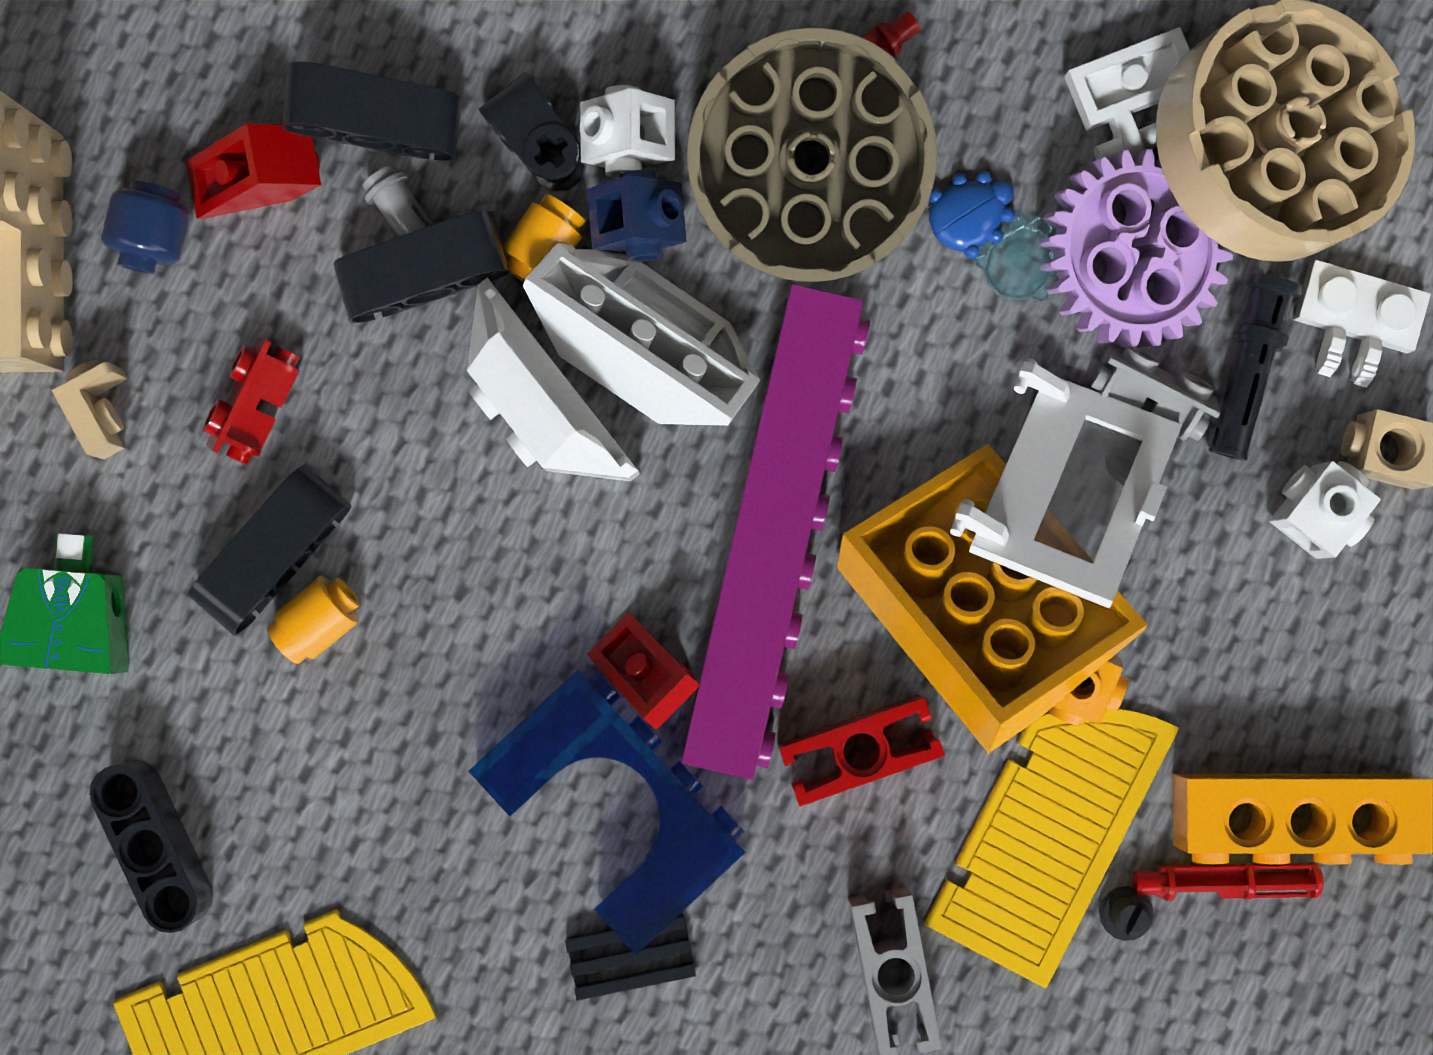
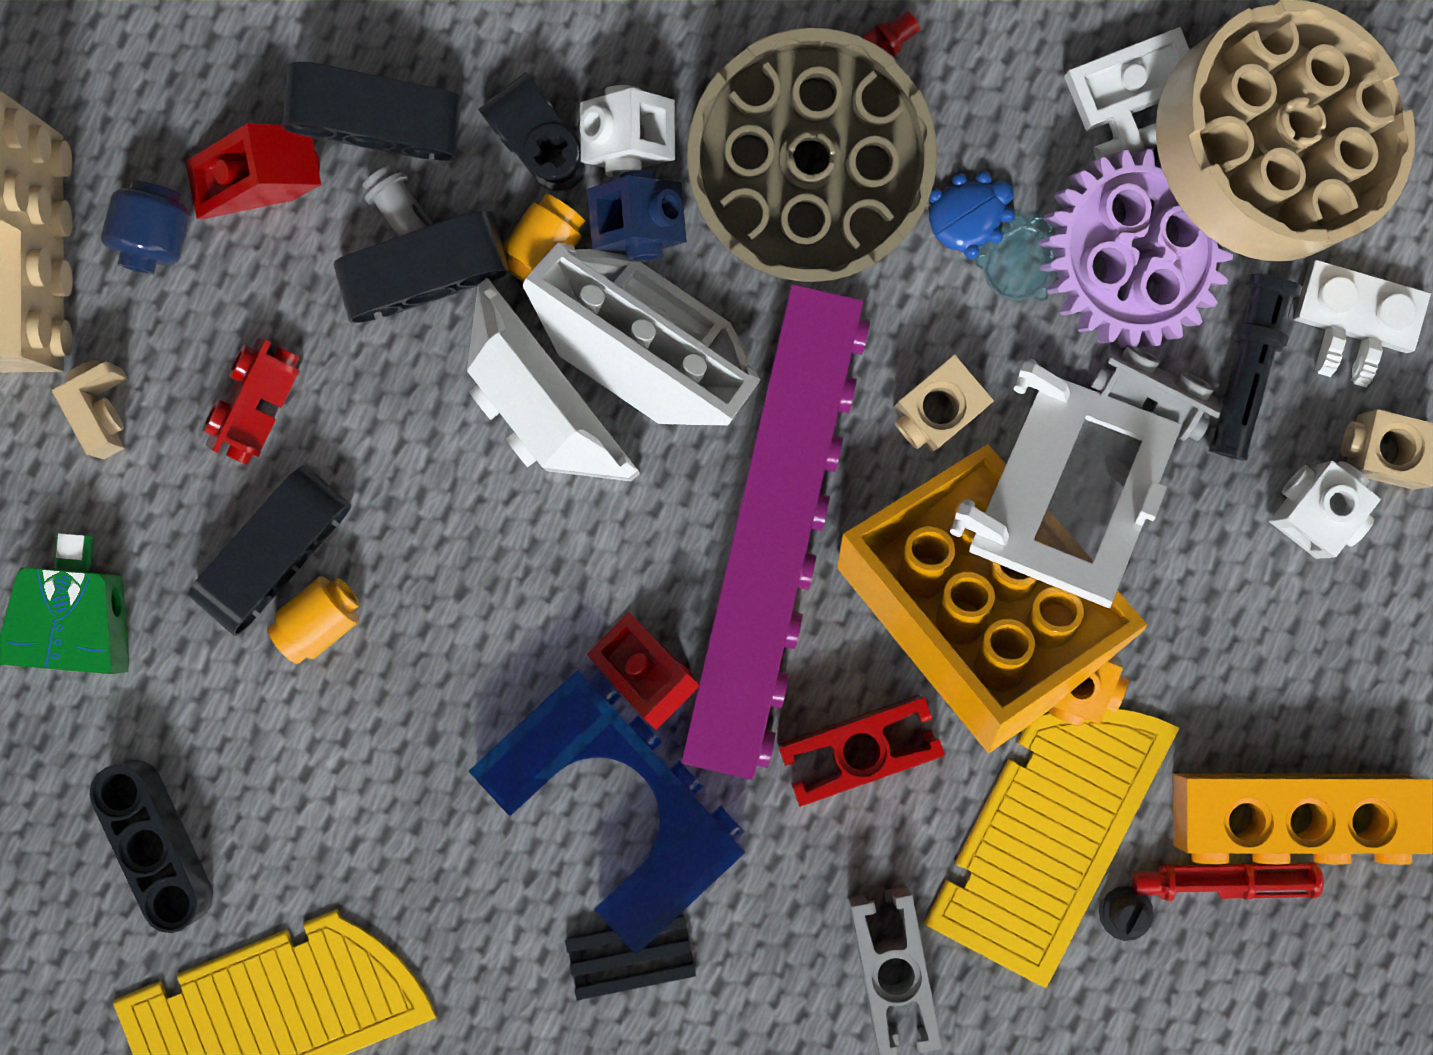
(959, 387): none -> tan brick

